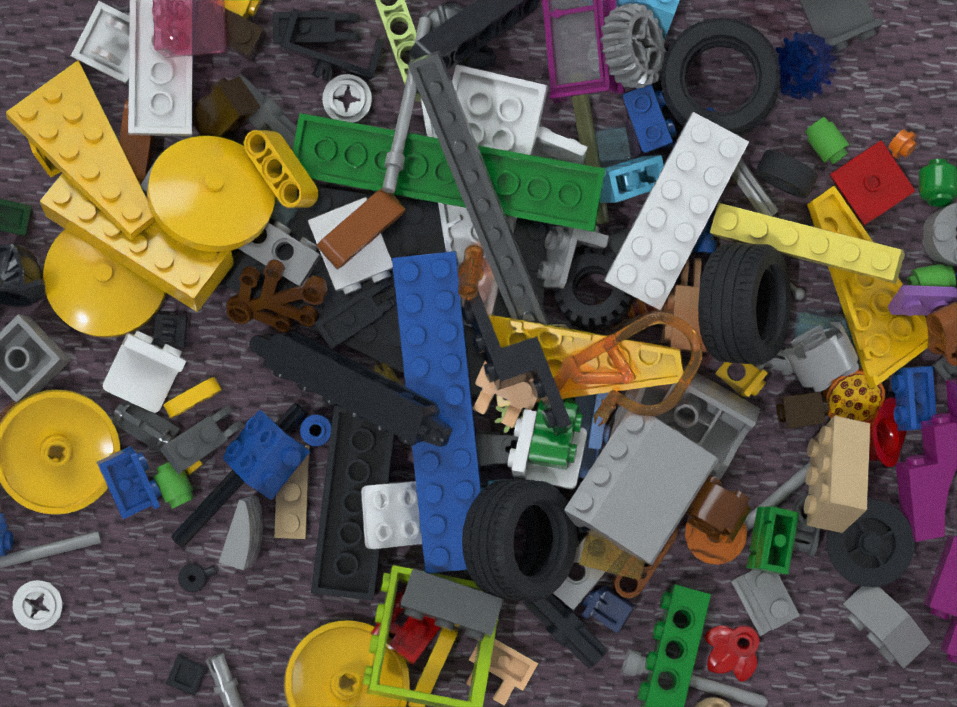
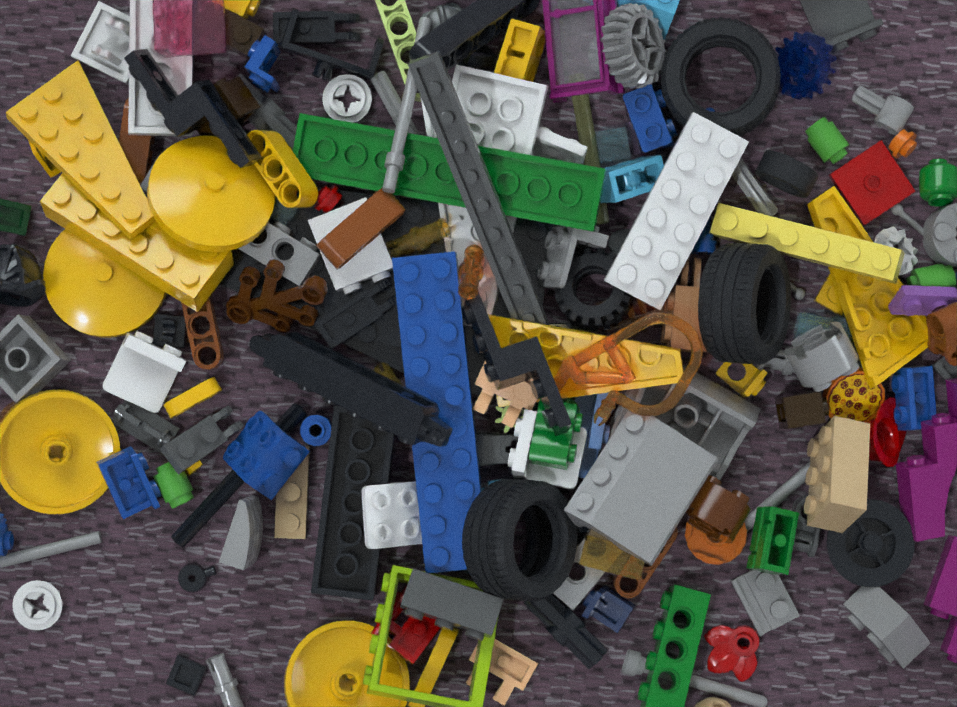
(192, 108): none -> black bracket
(211, 338): none -> dark orange beam
(262, 57): none -> blue bracket
(327, 198): none -> red plate
(390, 98): none -> light grey axle
(418, 238): none -> clear yellow pin
(521, 51): none -> yellow brick
(828, 296): none -> yellow plate
(888, 112): none -> light grey axle
(892, 237): none -> white gear
(898, 210): none -> light grey hinge

